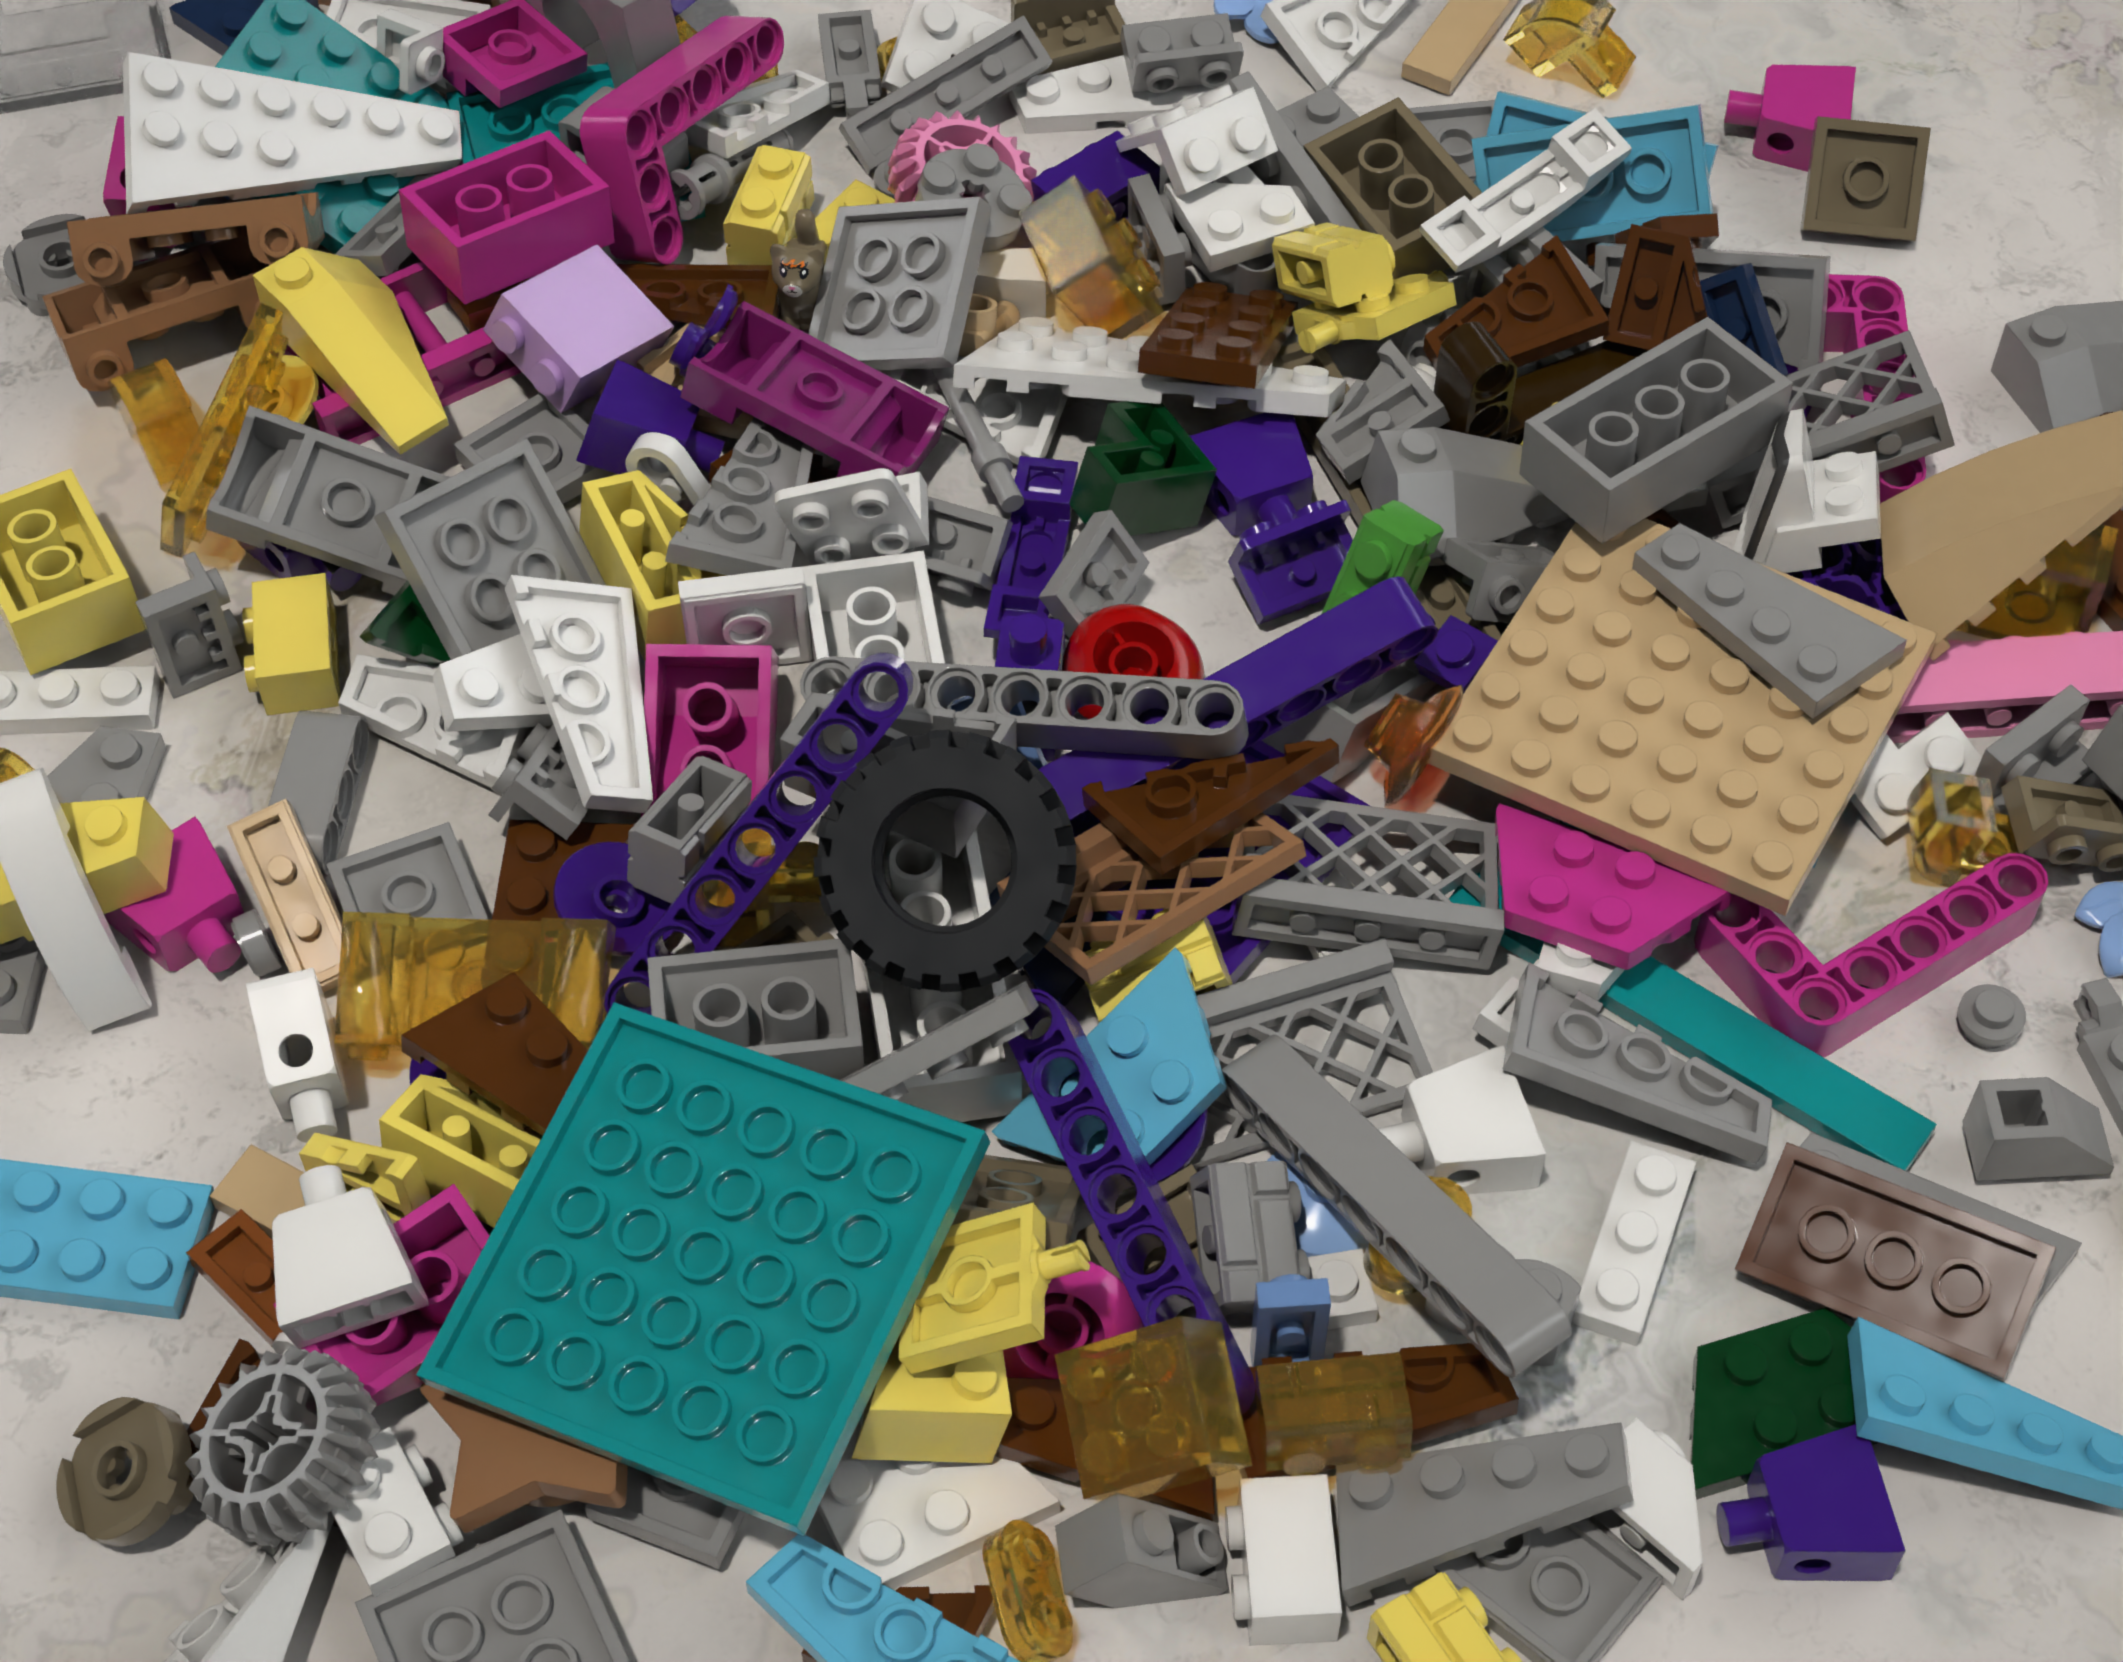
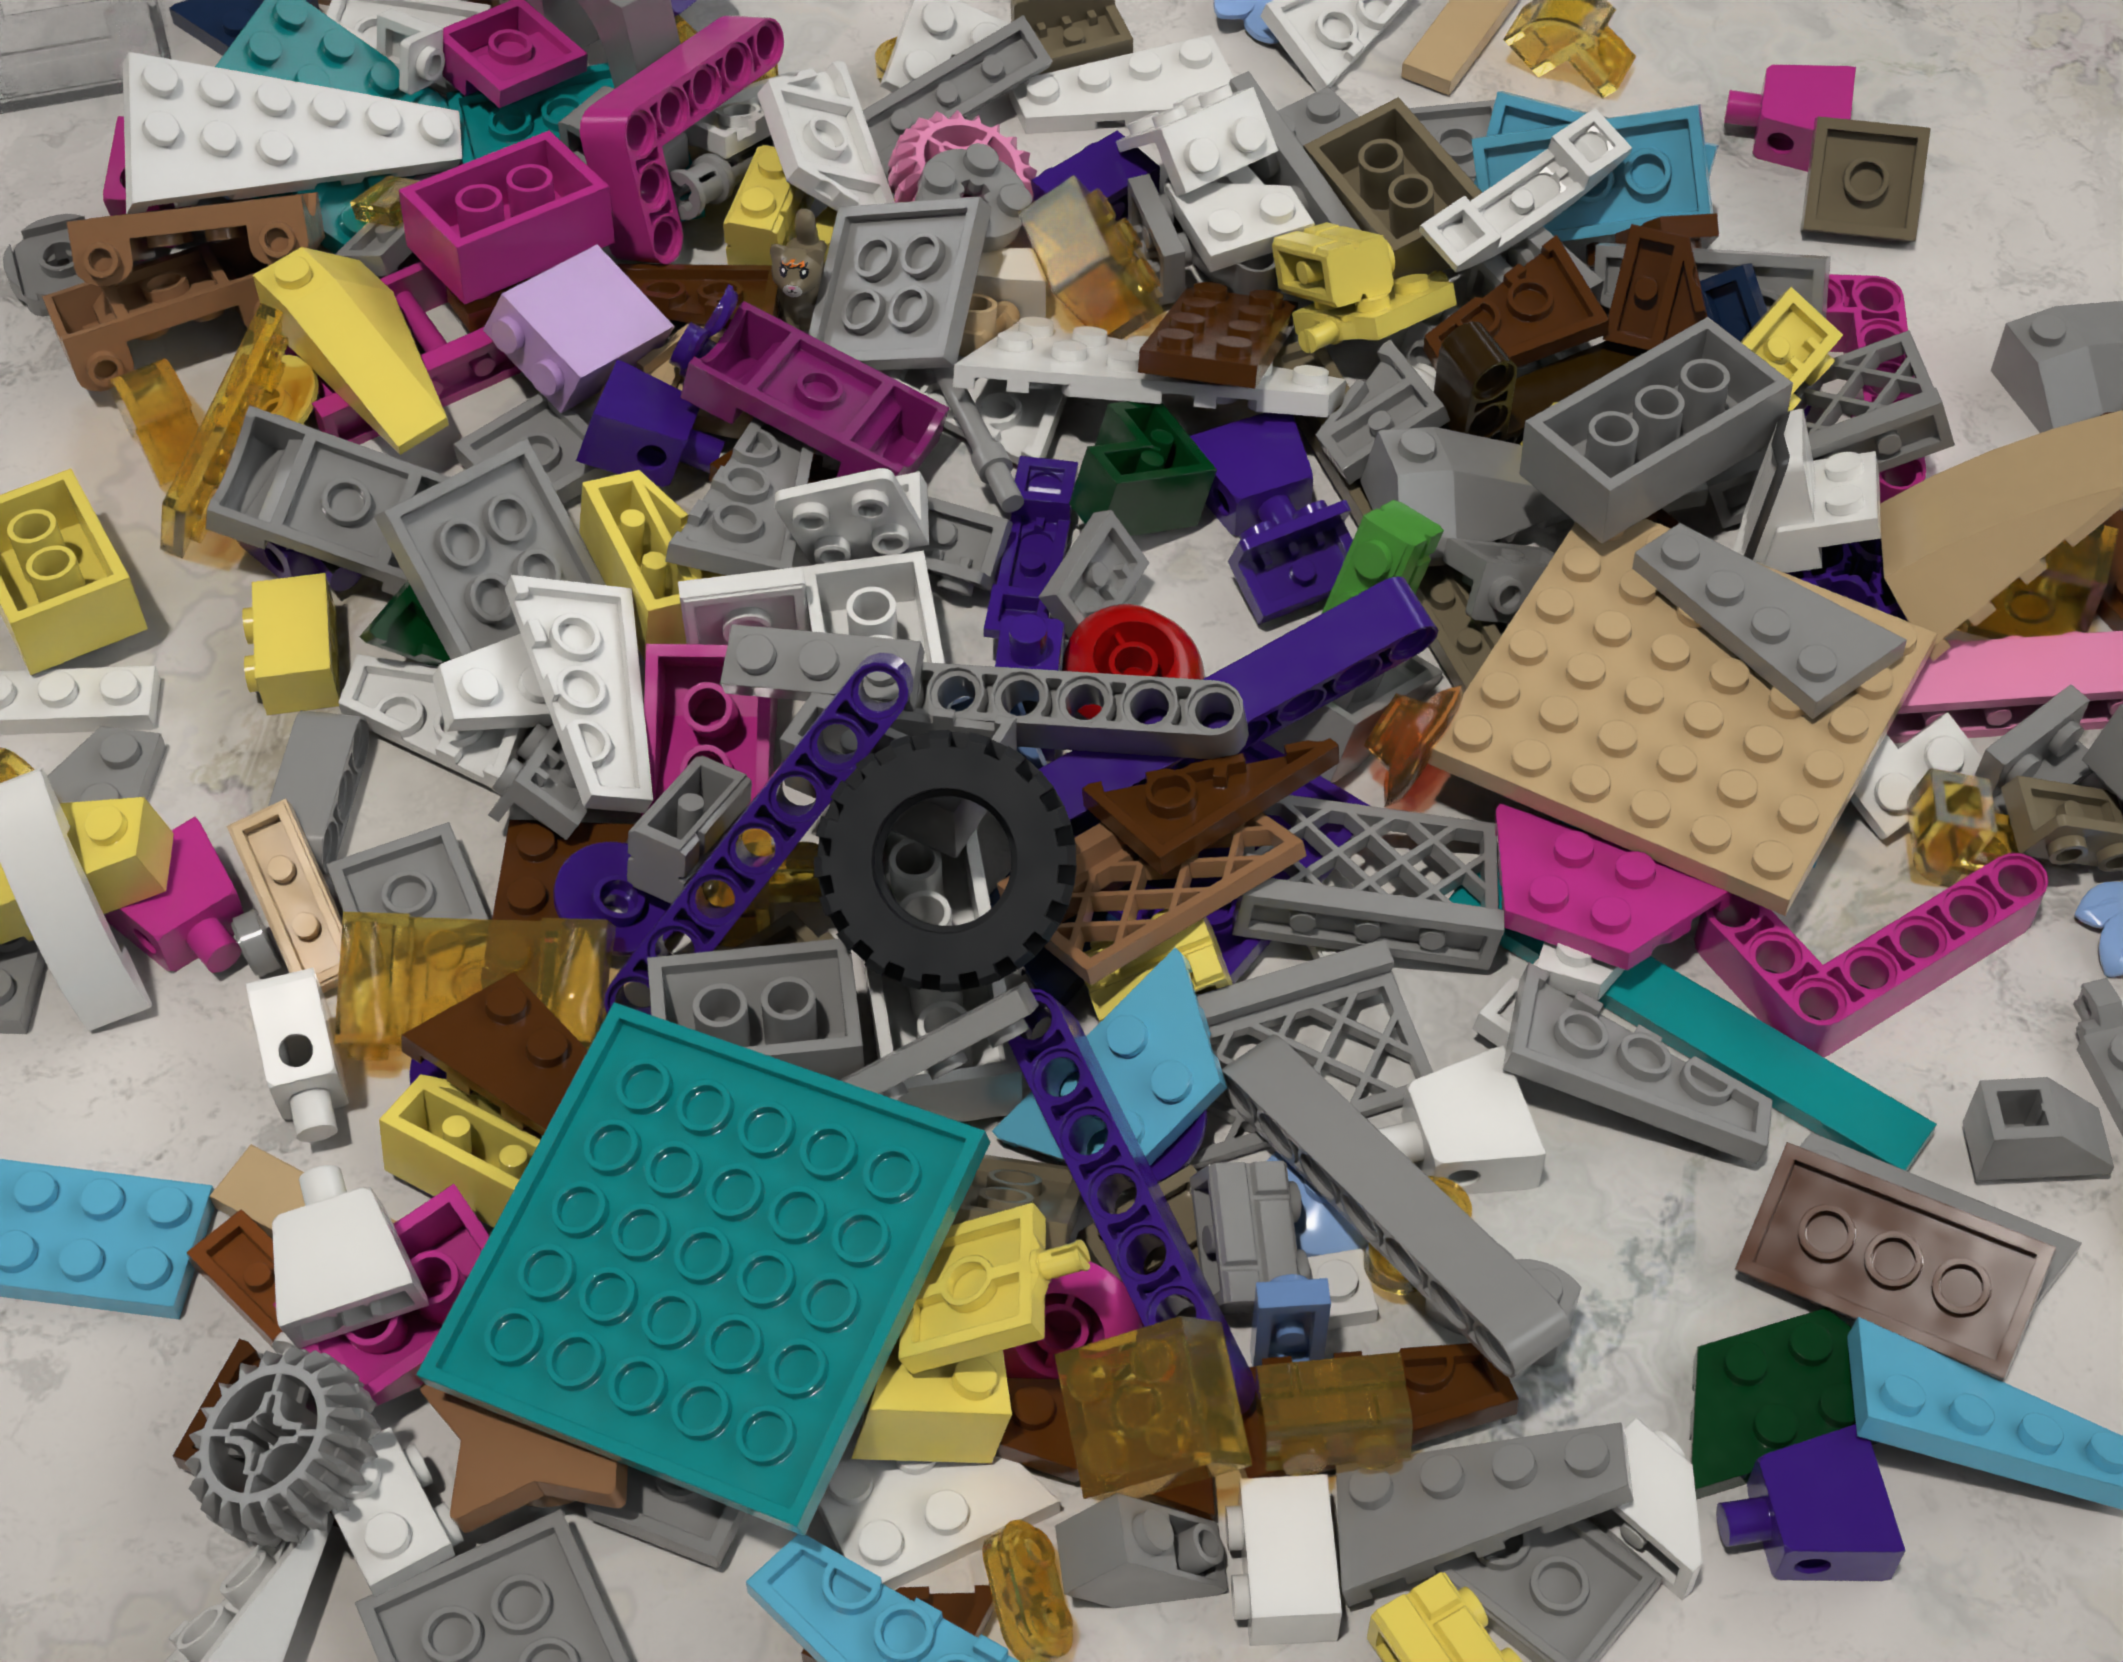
(157, 1480): dark tan plate -> none
(190, 630): light grey bracket -> none
(381, 202): none -> clear yellow tile
(391, 1174): light yellow wing -> none
(669, 468): white plate -> none
(802, 662): none -> light grey plate
(824, 137): none -> white wing
(850, 59): light grey hinge -> none
(1180, 53): light grey bracket -> none
(1455, 654): dark purple plate -> none
(1633, 1243): white plate -> none
(1794, 341): none -> light yellow bracket
(1991, 1016): light grey plate -> none

